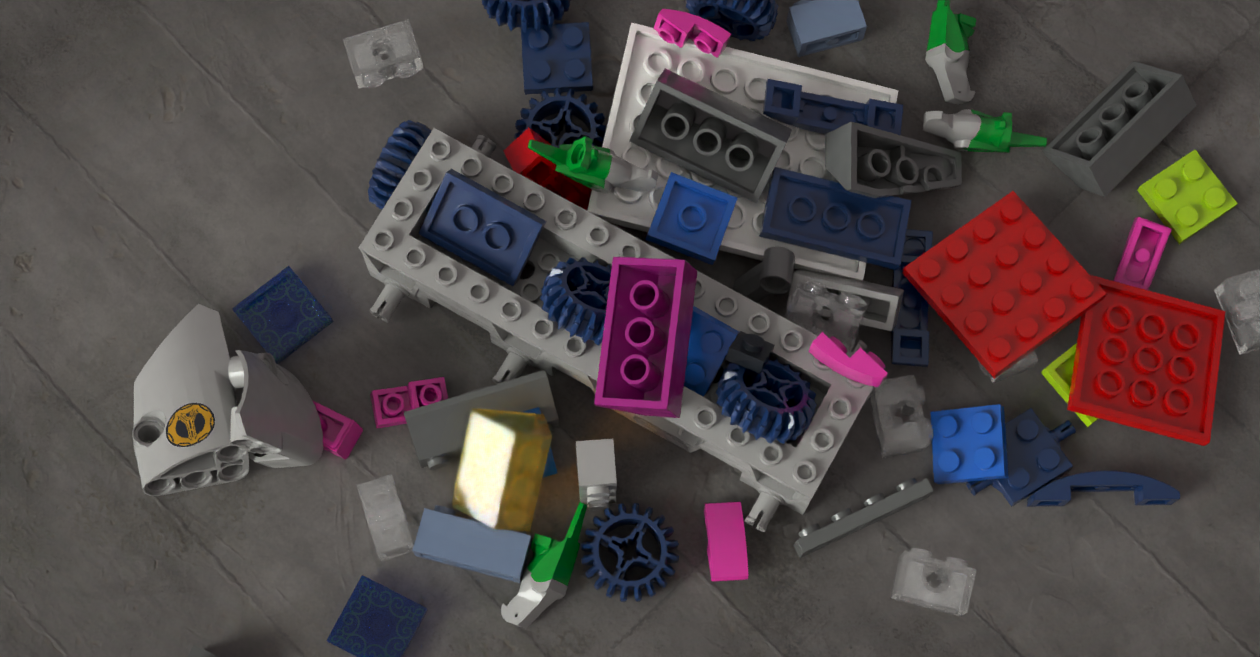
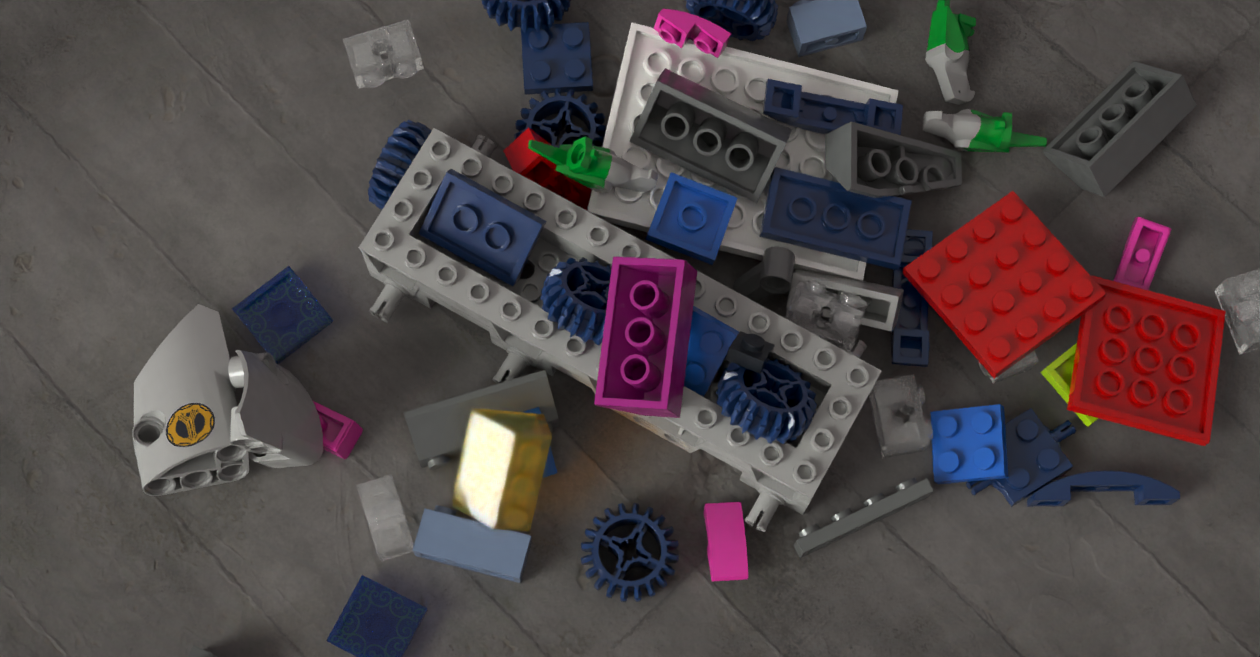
(392, 402): dark pink slope -> none
(546, 574): animal -> none
(596, 473): light grey brick -> none
(860, 367): dark pink slope -> none
(949, 596): clear brick -> none
(1187, 196): lime plate -> none

